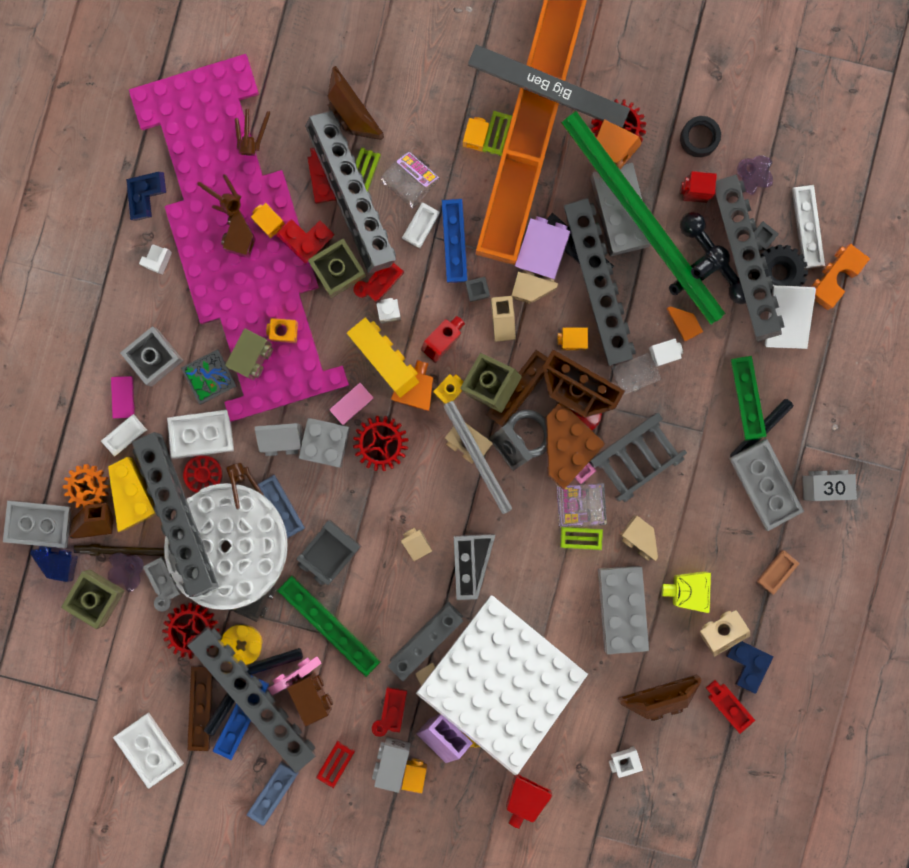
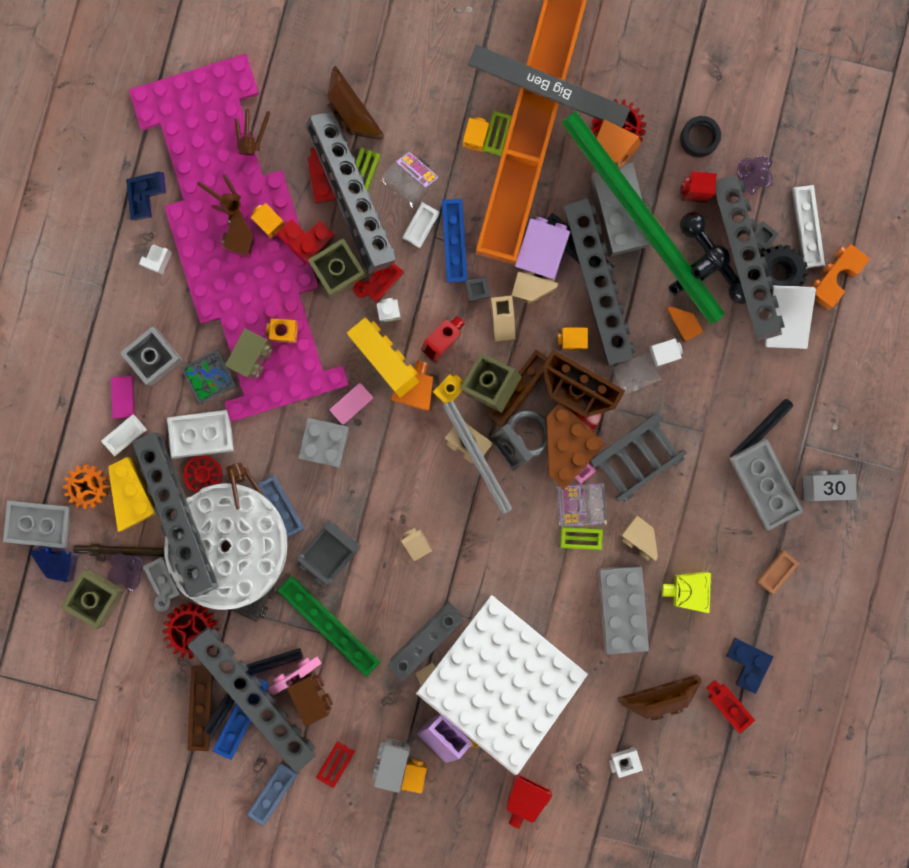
(92, 521): reddish brown slope -> none
(148, 750): white tile -> none
(242, 633): yellow plate -> none
(279, 438): light grey slope -> none
(373, 427): red gear -> none
(392, 712): red hinge -> none
(470, 563): light grey wedge -> none
(719, 643): tan brick -> none
(748, 398): green plate -> none

